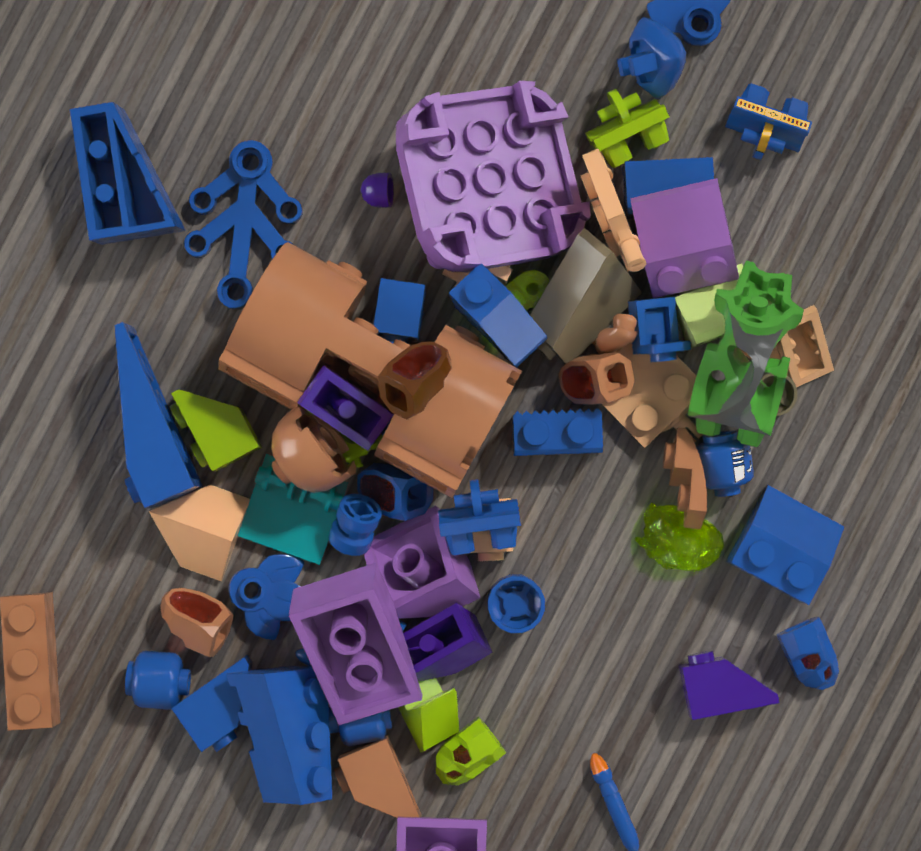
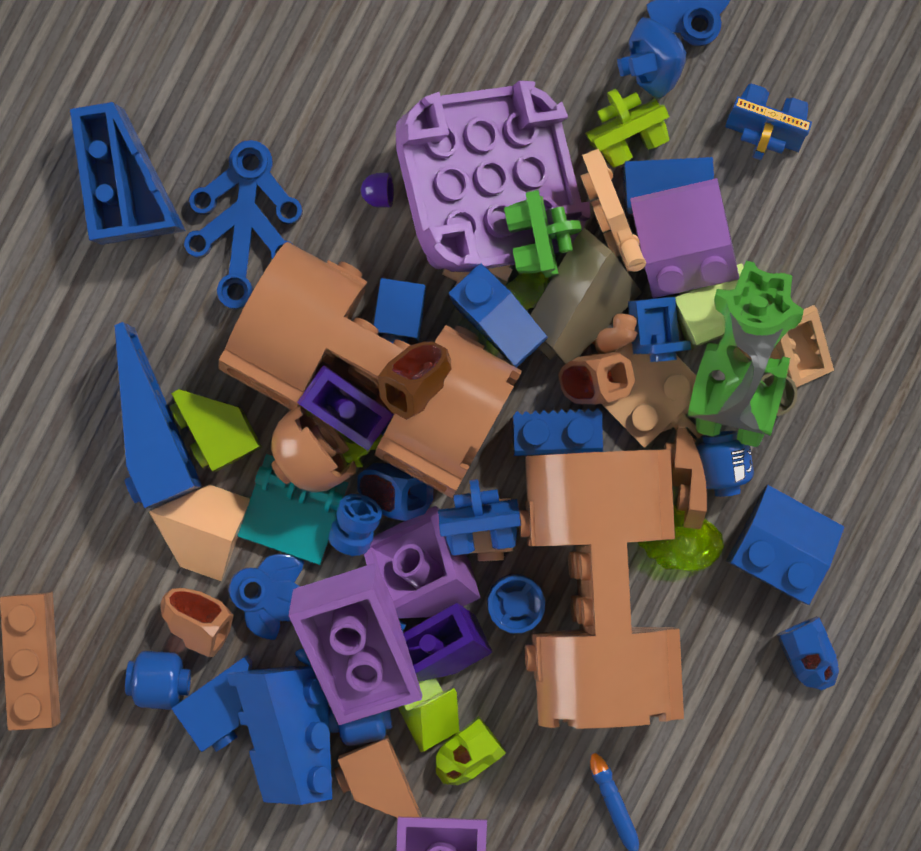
(532, 215): none -> bright green hips
(605, 668): none -> nougat cylinder
(719, 687): dark purple slope -> none

